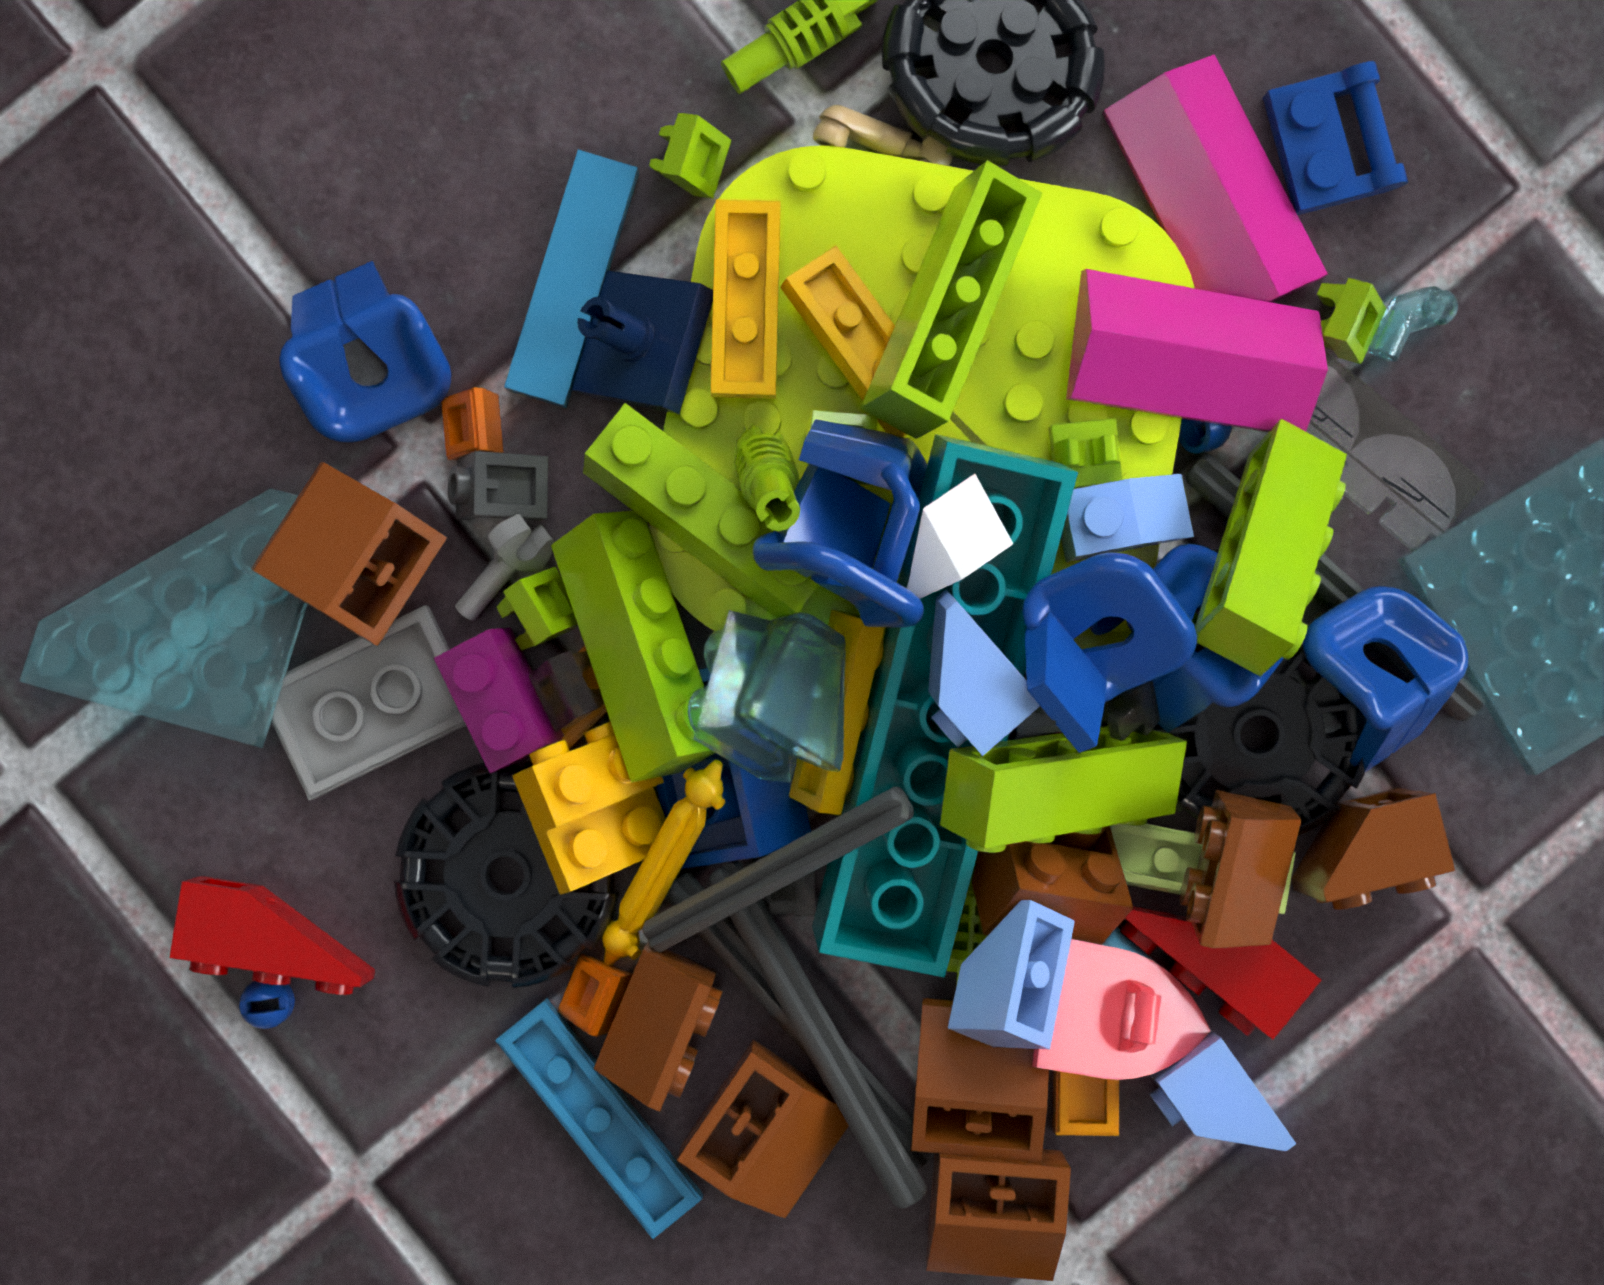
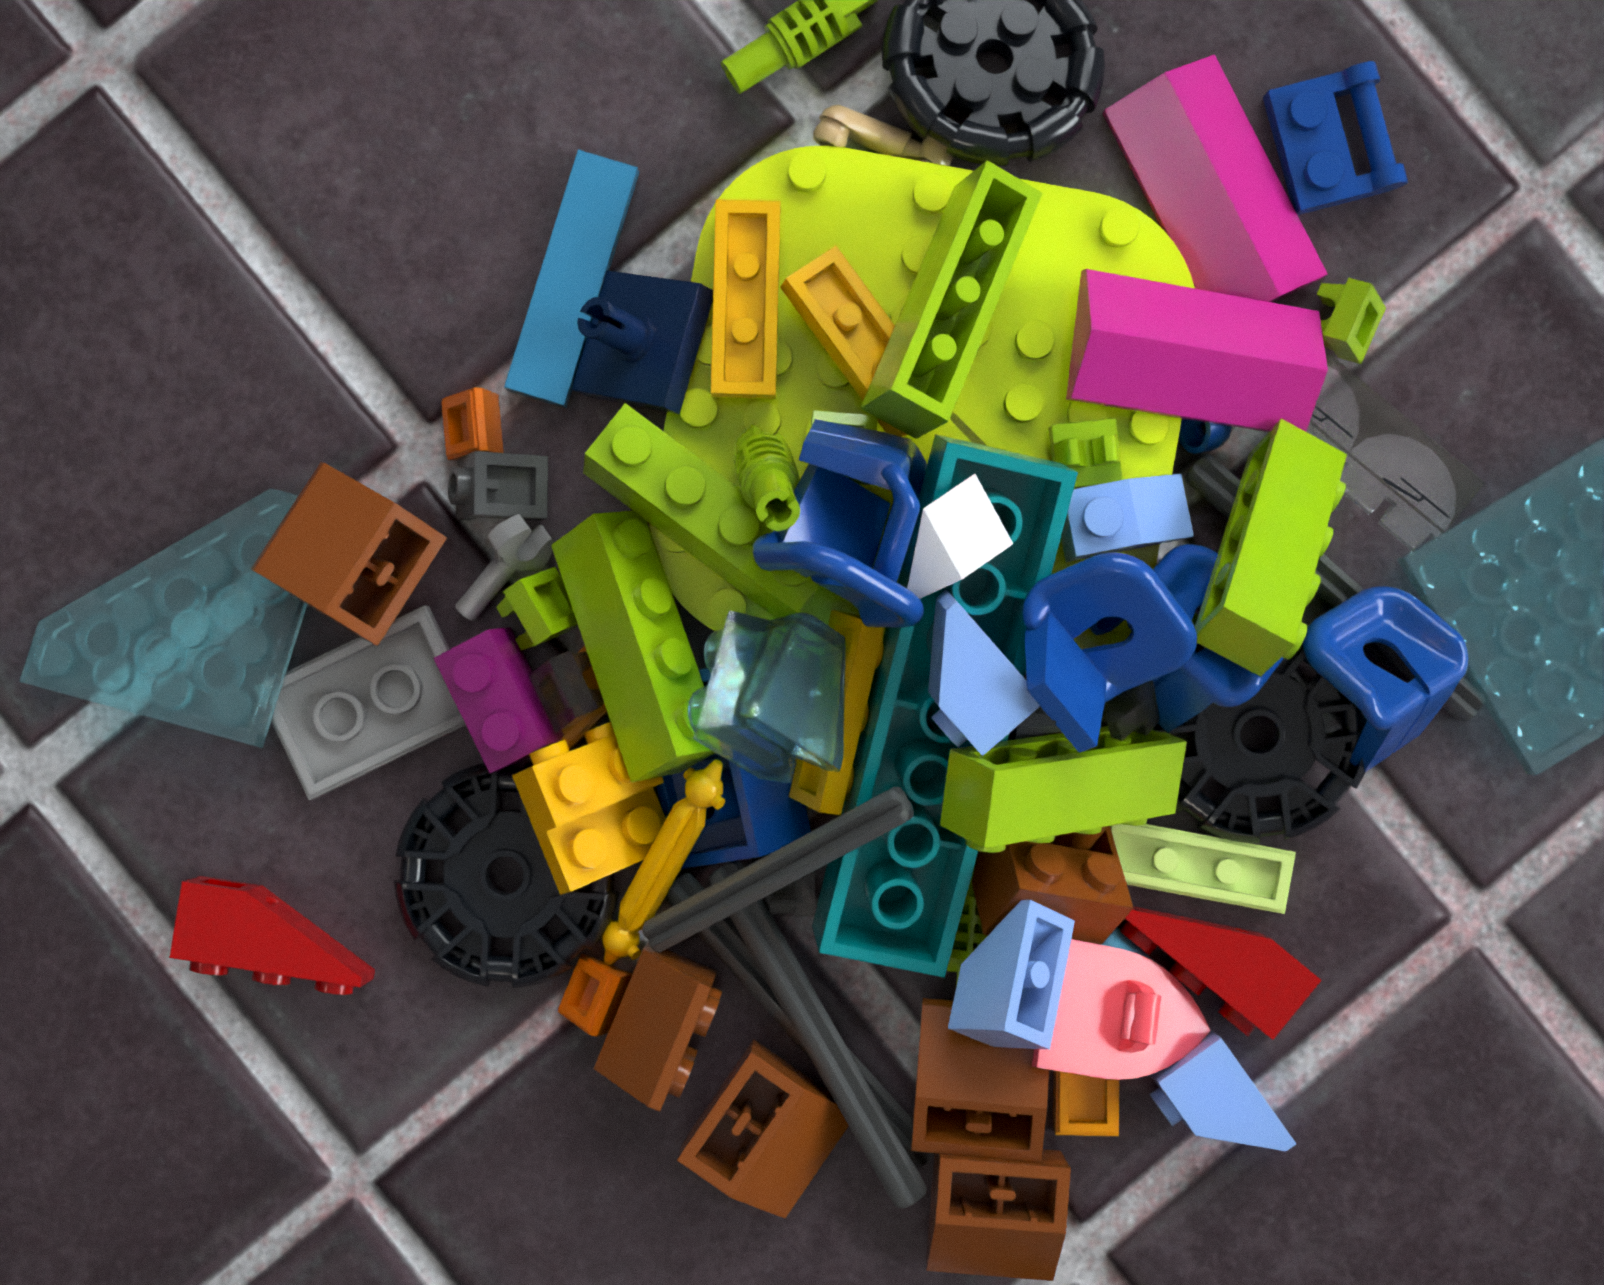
(267, 1018): blue hinge -> none
(391, 326): blue piece -> none
(599, 1118): dark azure tile -> none
(693, 155): lime tile -> none
(1240, 870): dark orange slope -> none
(1376, 845): dark orange slope -> none
(1408, 314): clear light blue arm -> none

